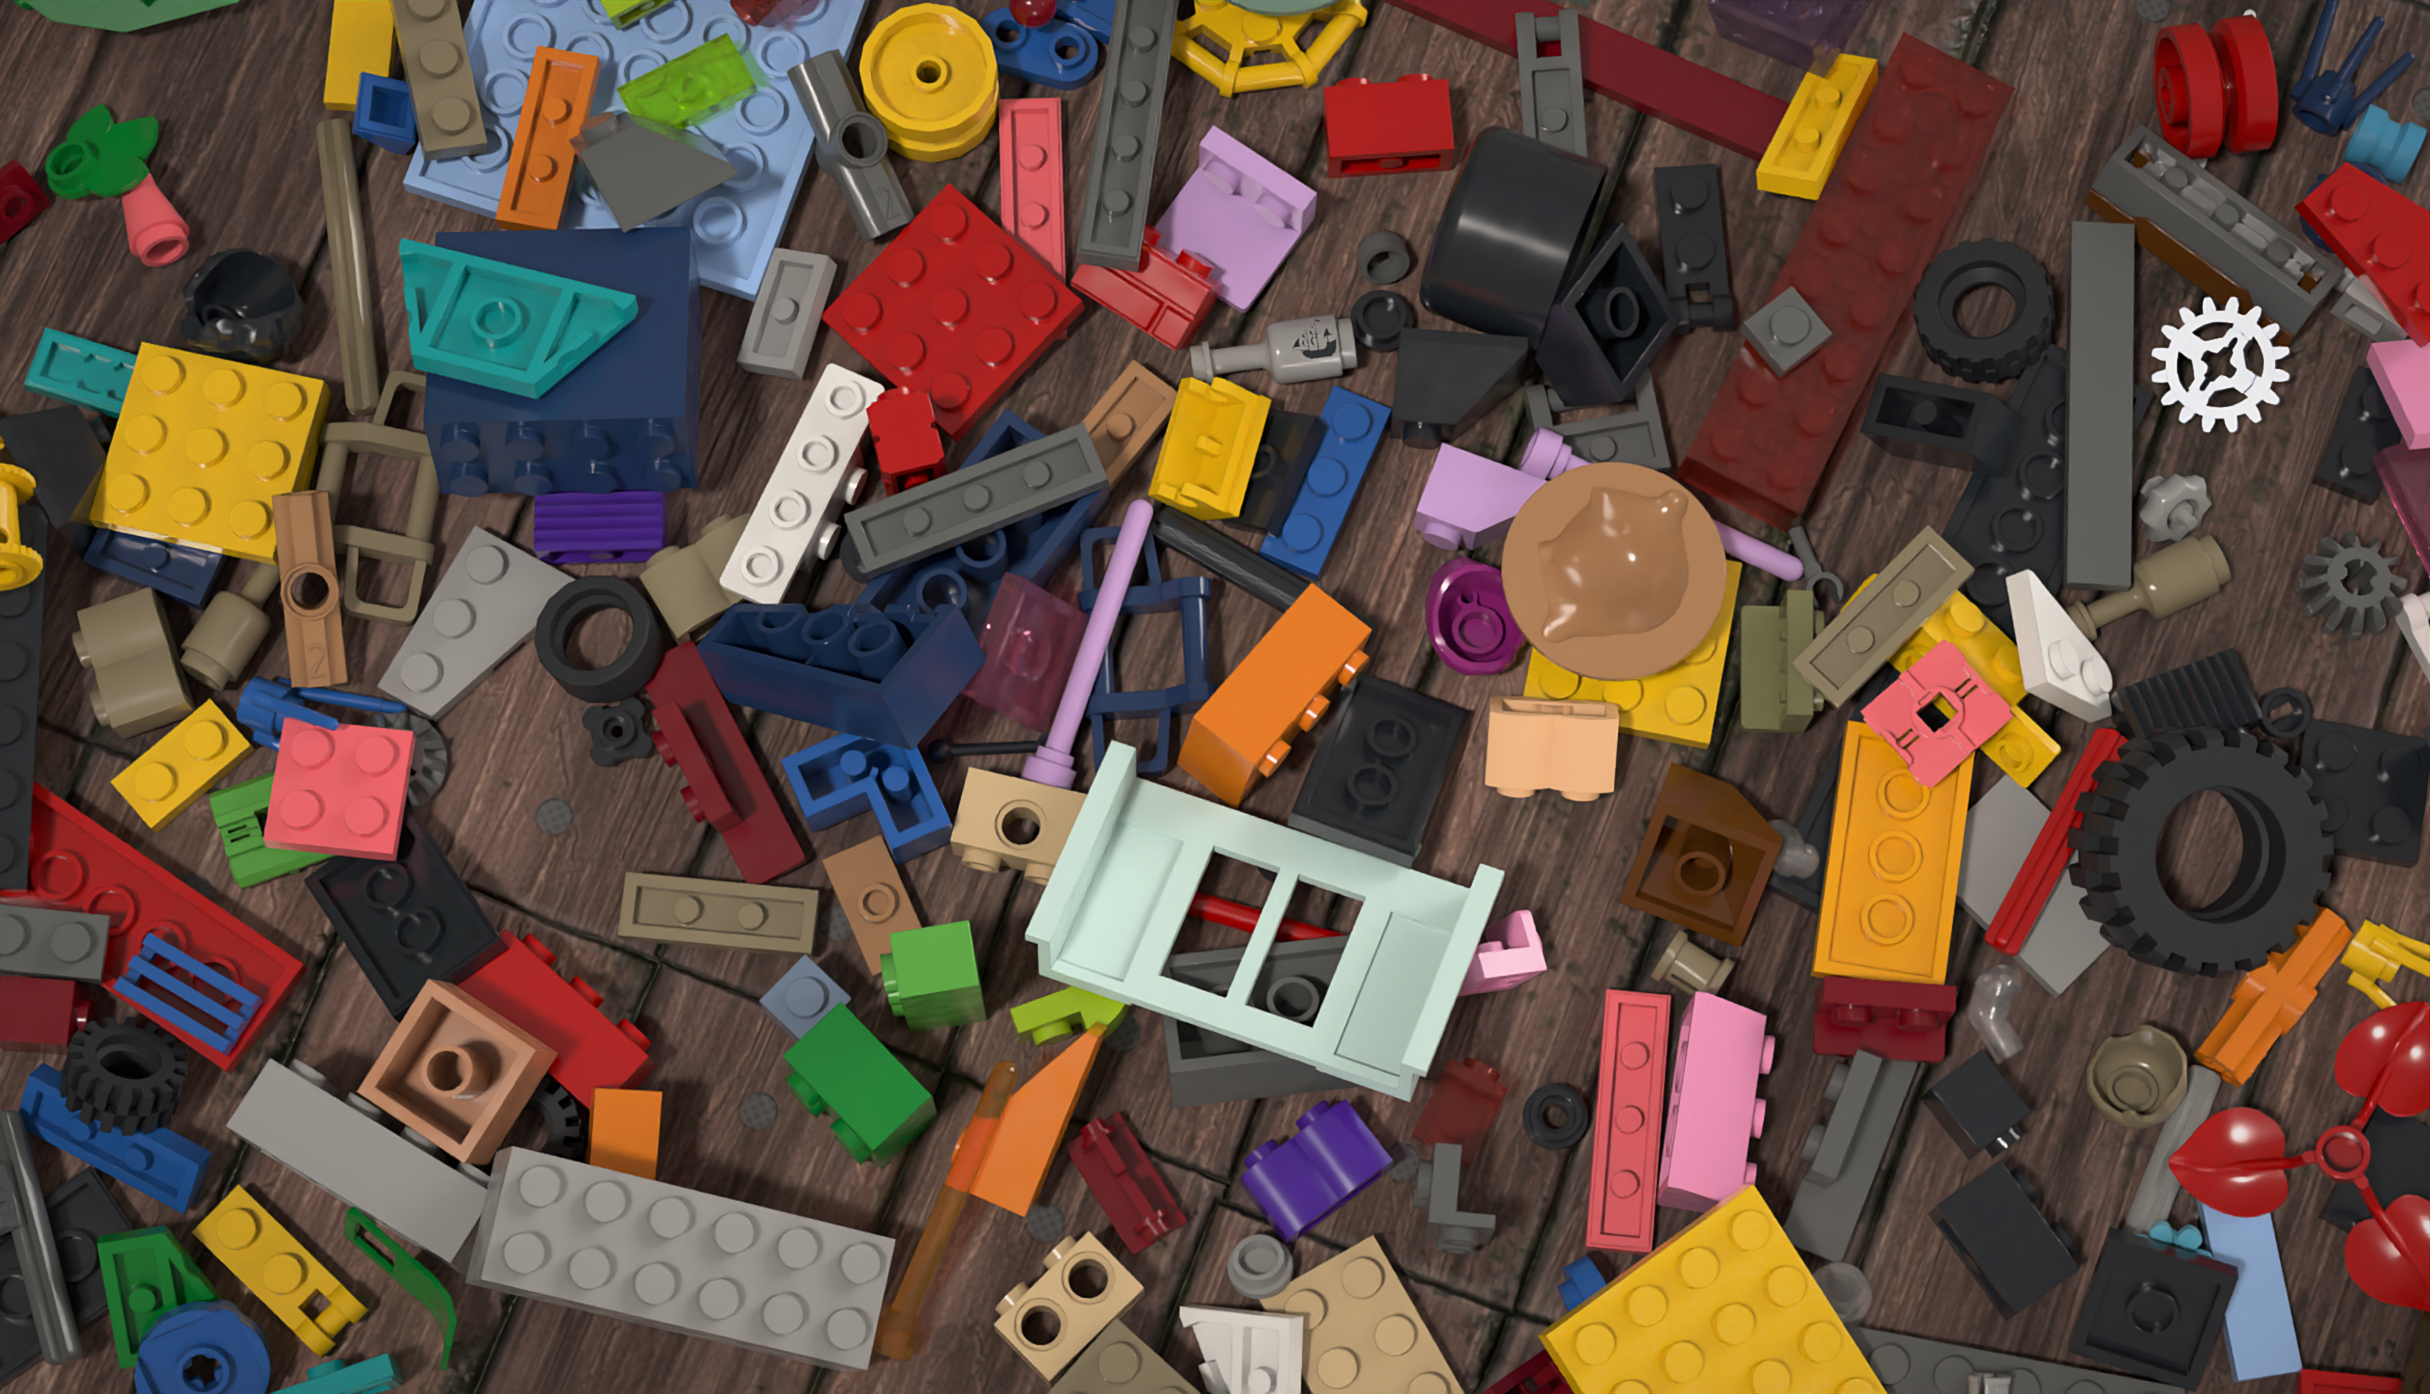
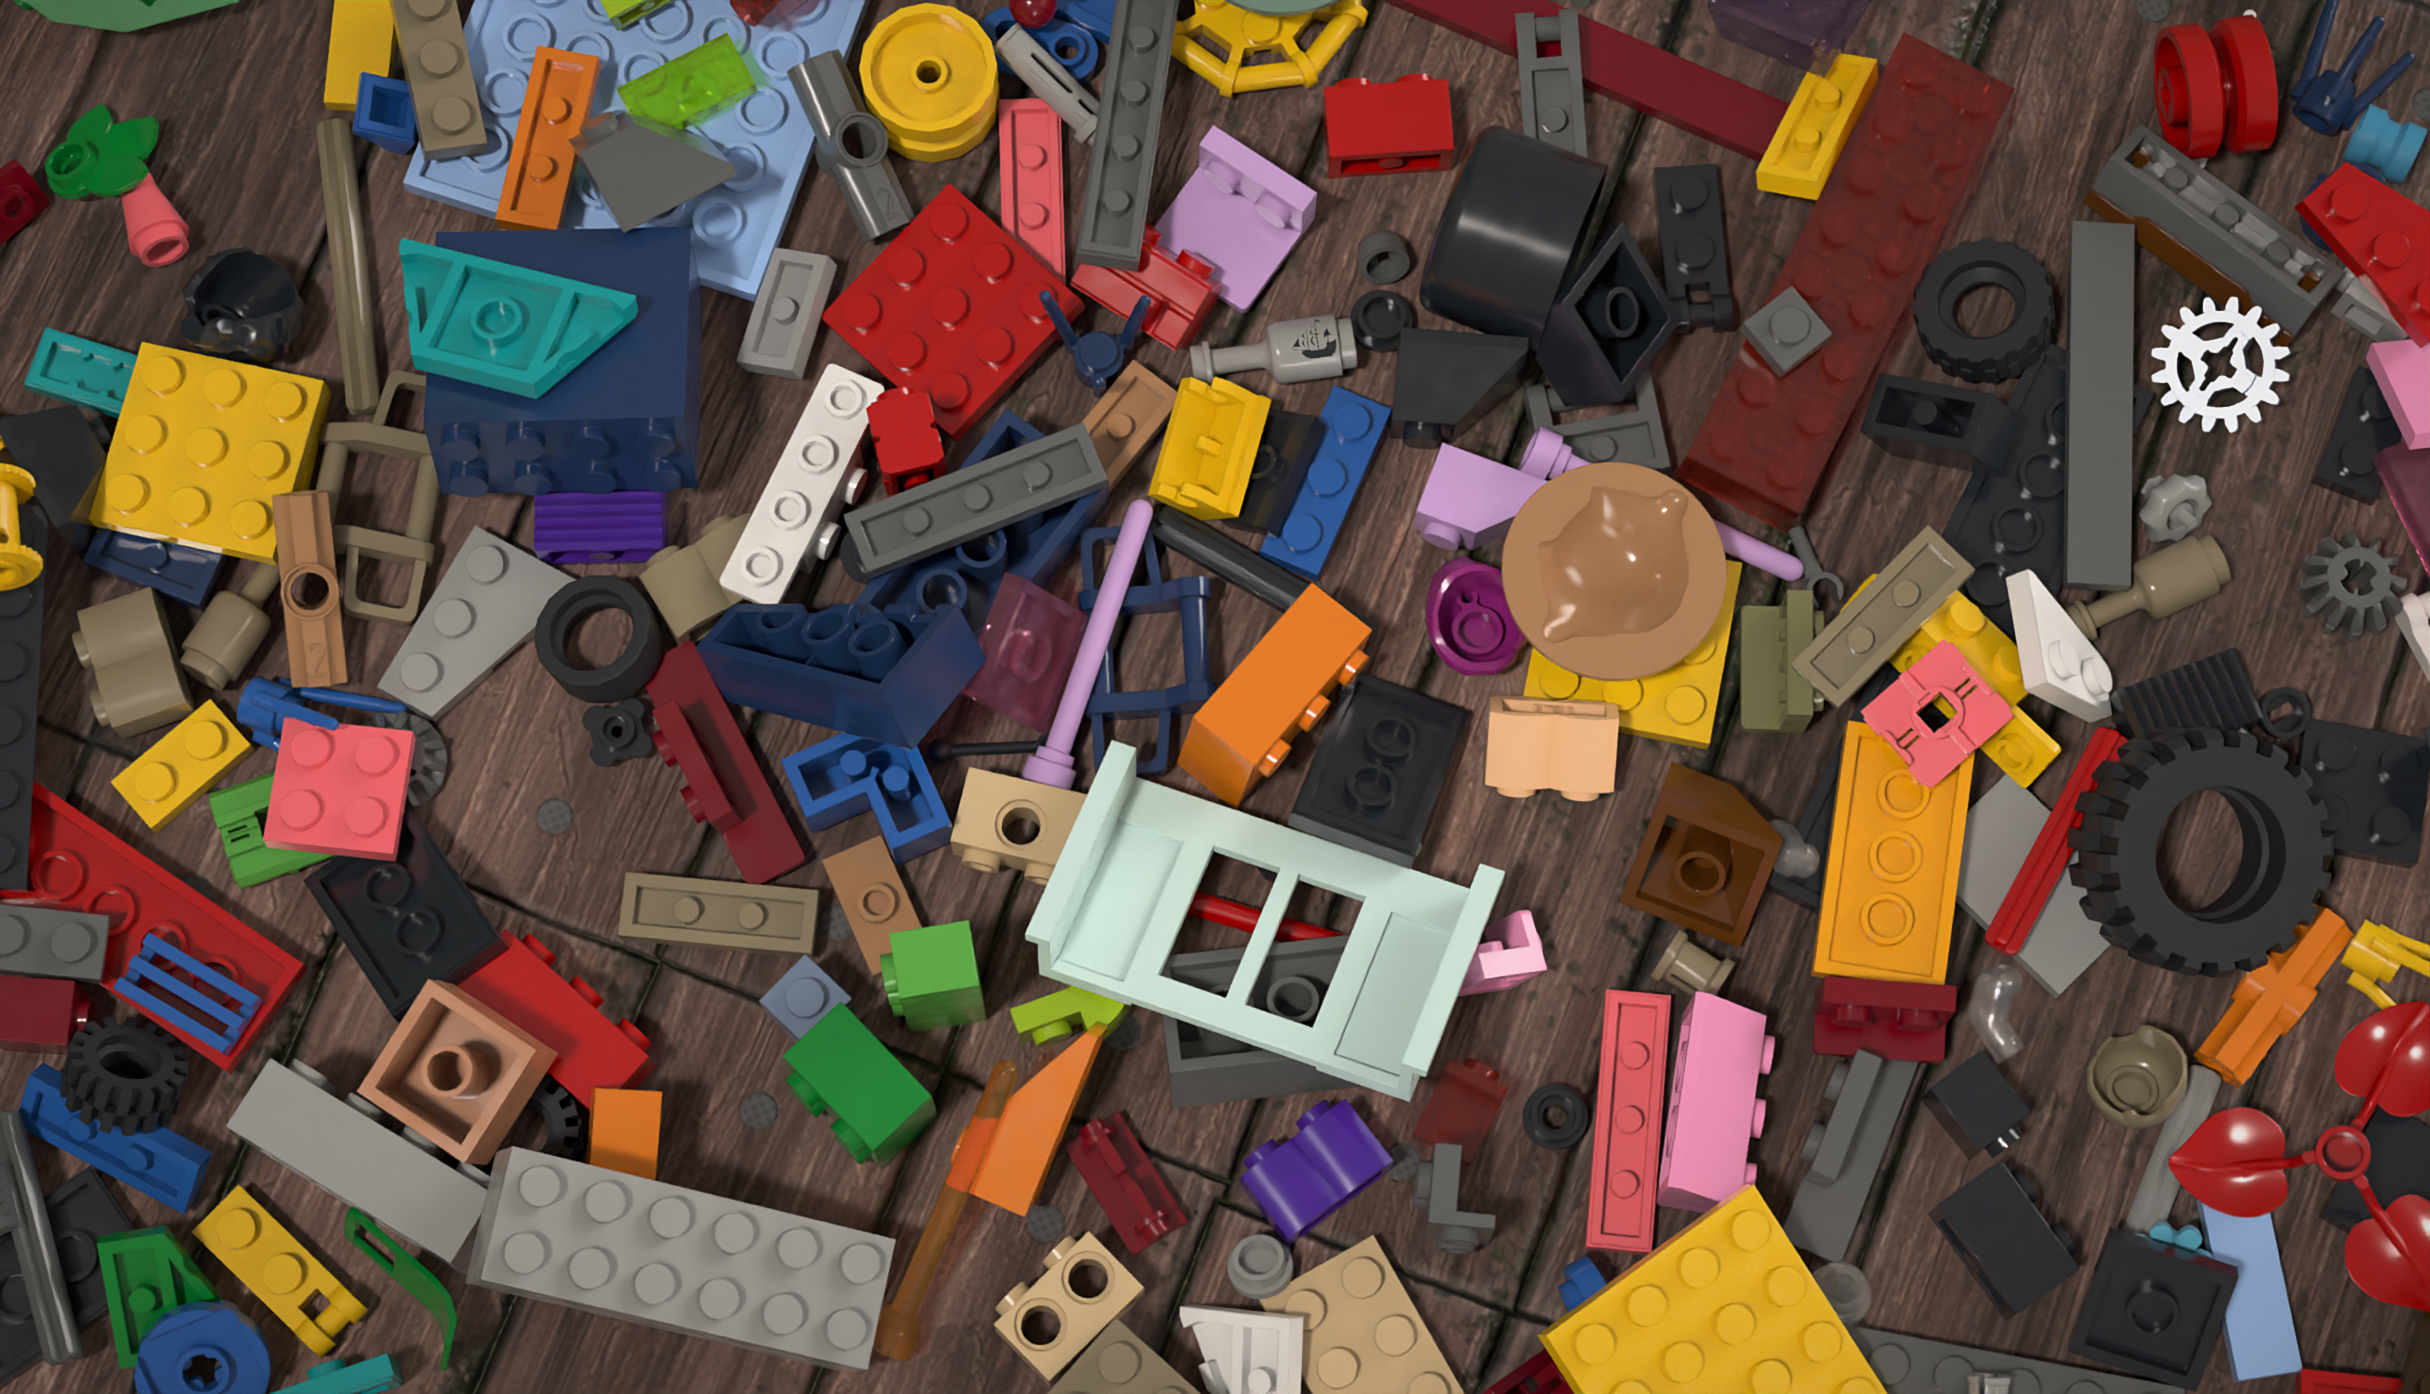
(1049, 82): none -> light grey pin
(1098, 353): none -> dark blue plant

